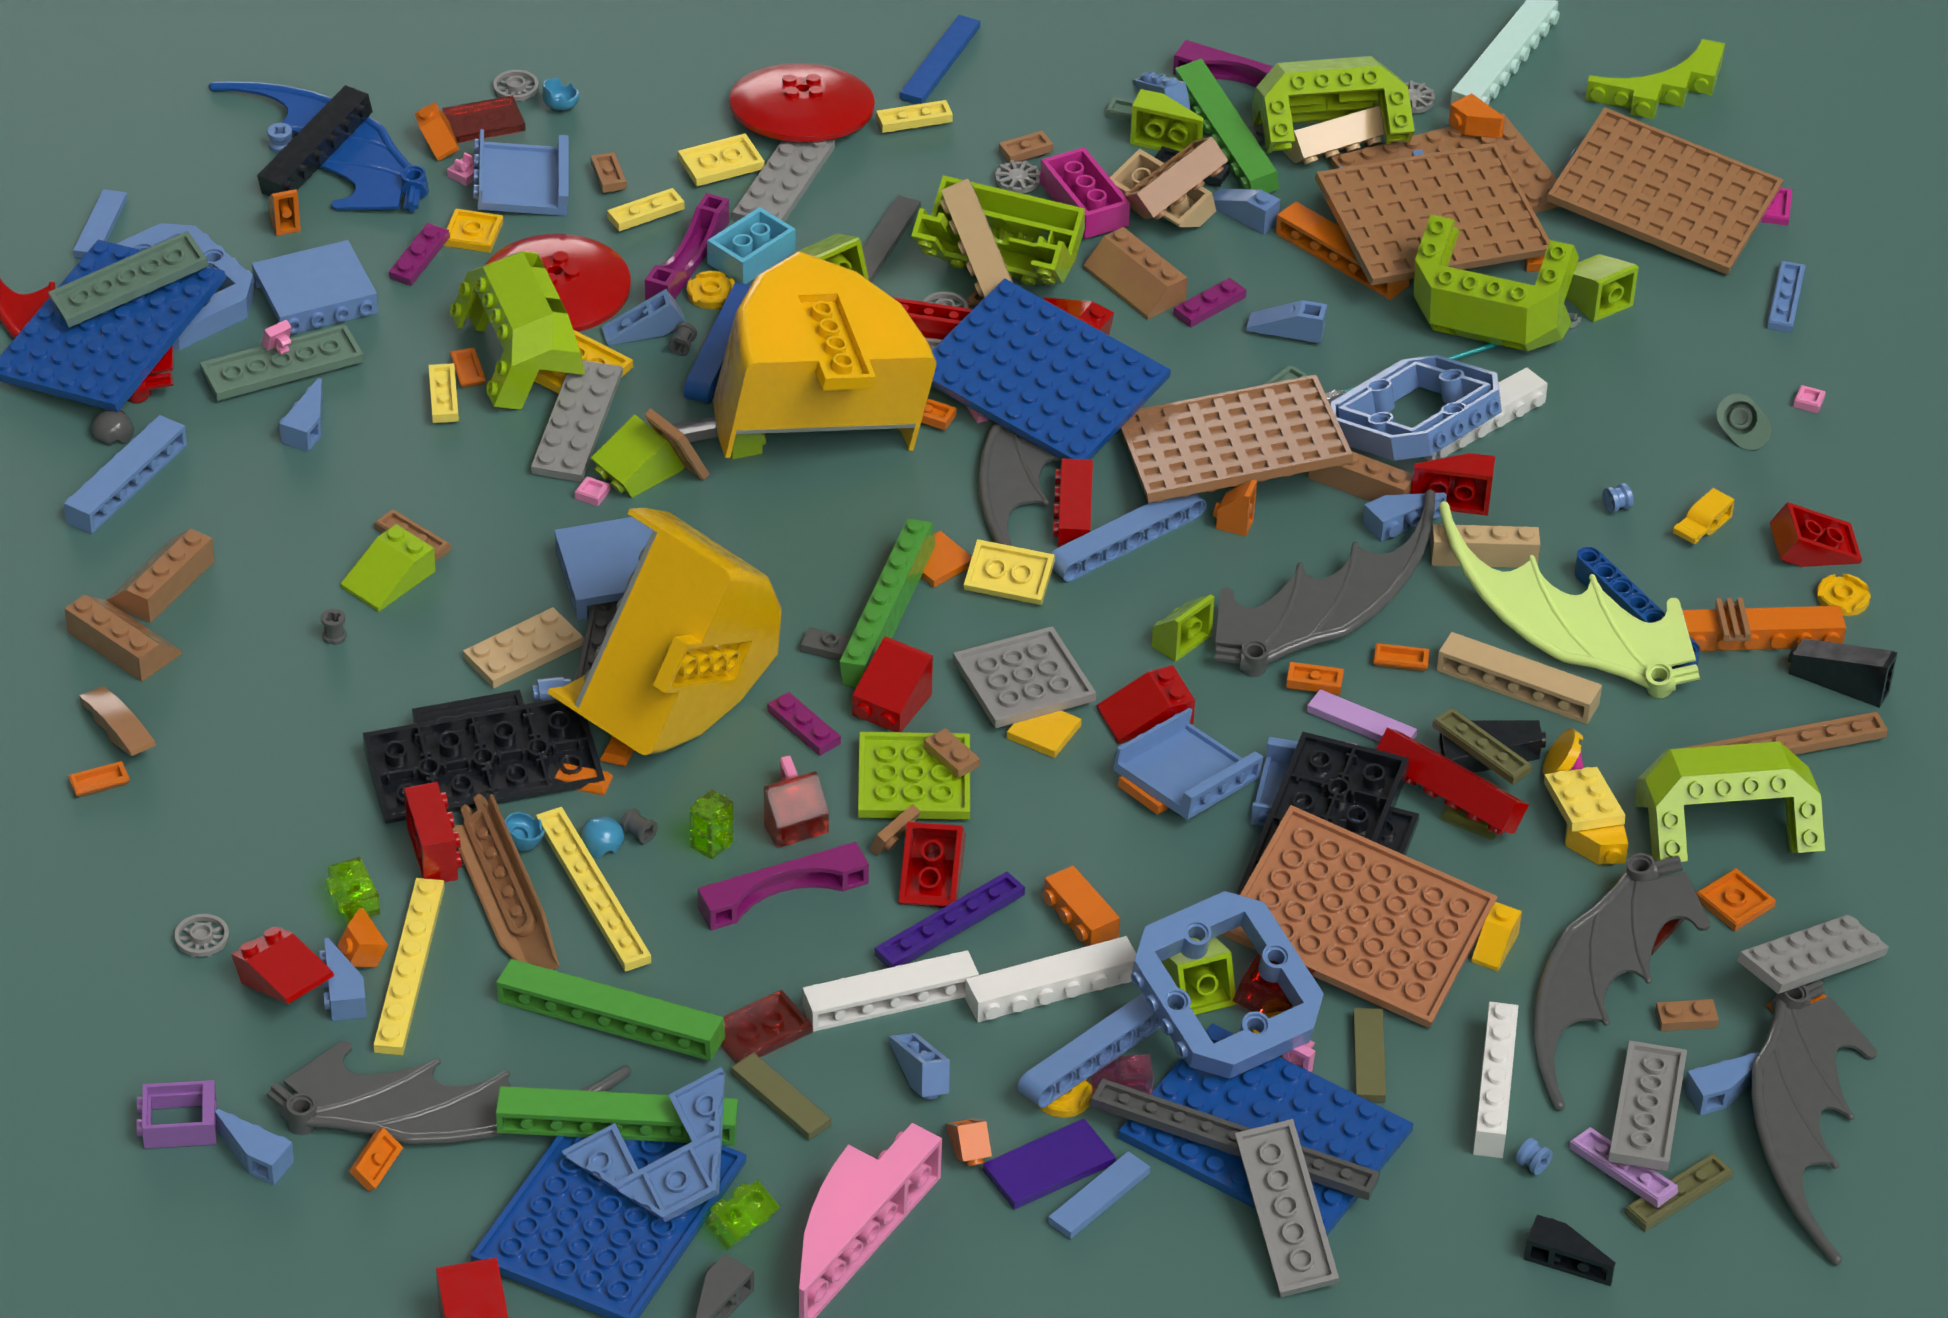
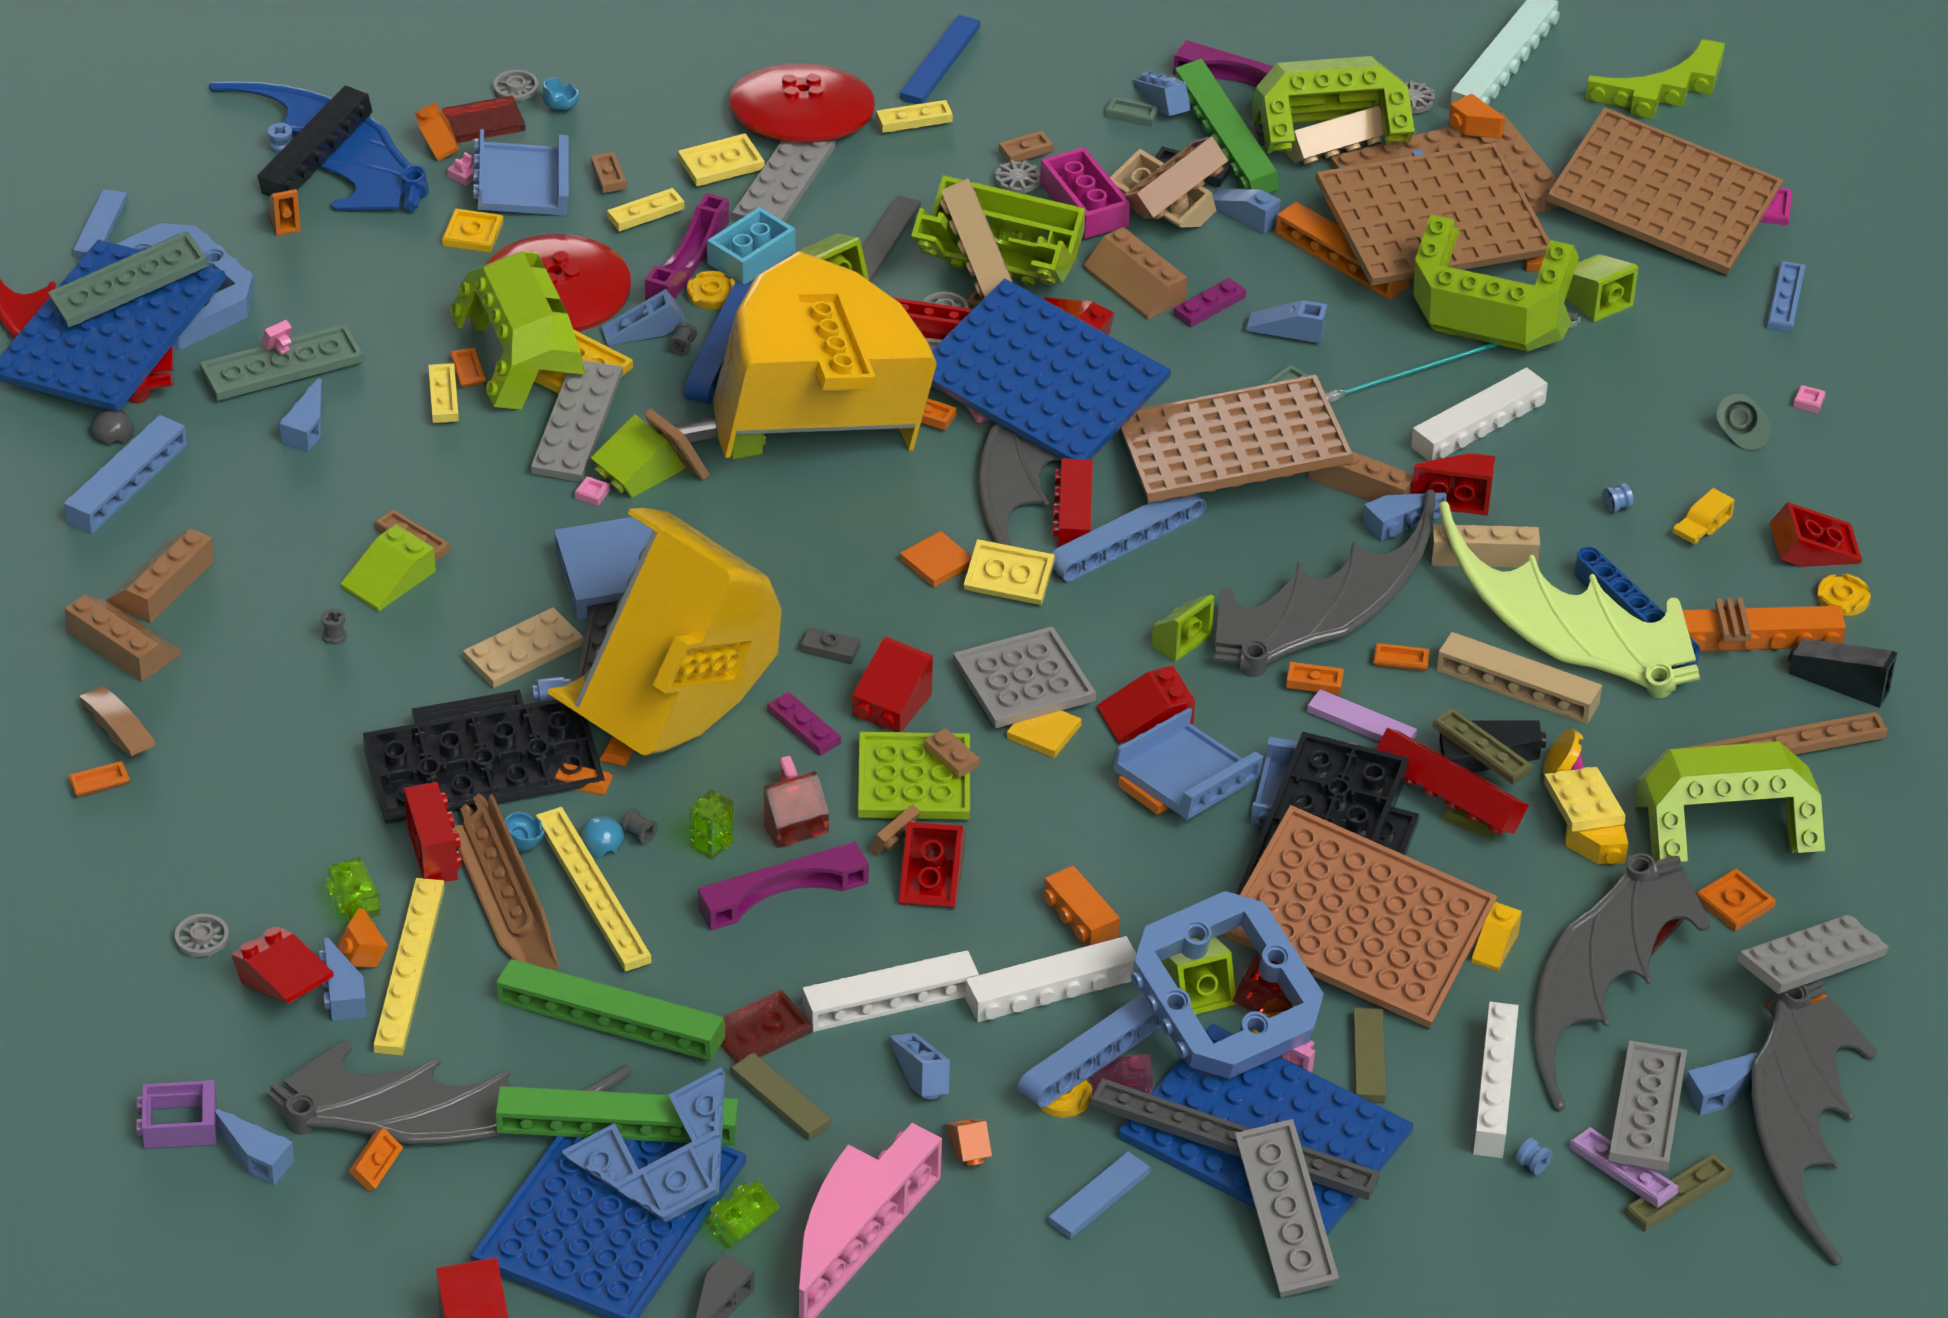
(316, 286): medium blue panel -> none
(419, 254): magenta plate -> none
(888, 598): bright green brick -> none
(950, 921): dark purple plate -> none
(1049, 1163): dark purple tile -> none
(1163, 122): lime slope -> none
(1237, 509): orange slope -> none
(1368, 425): medium blue panel -> none
(1564, 1249): black slope -> none
(1687, 1015): medium nougat plate -> none

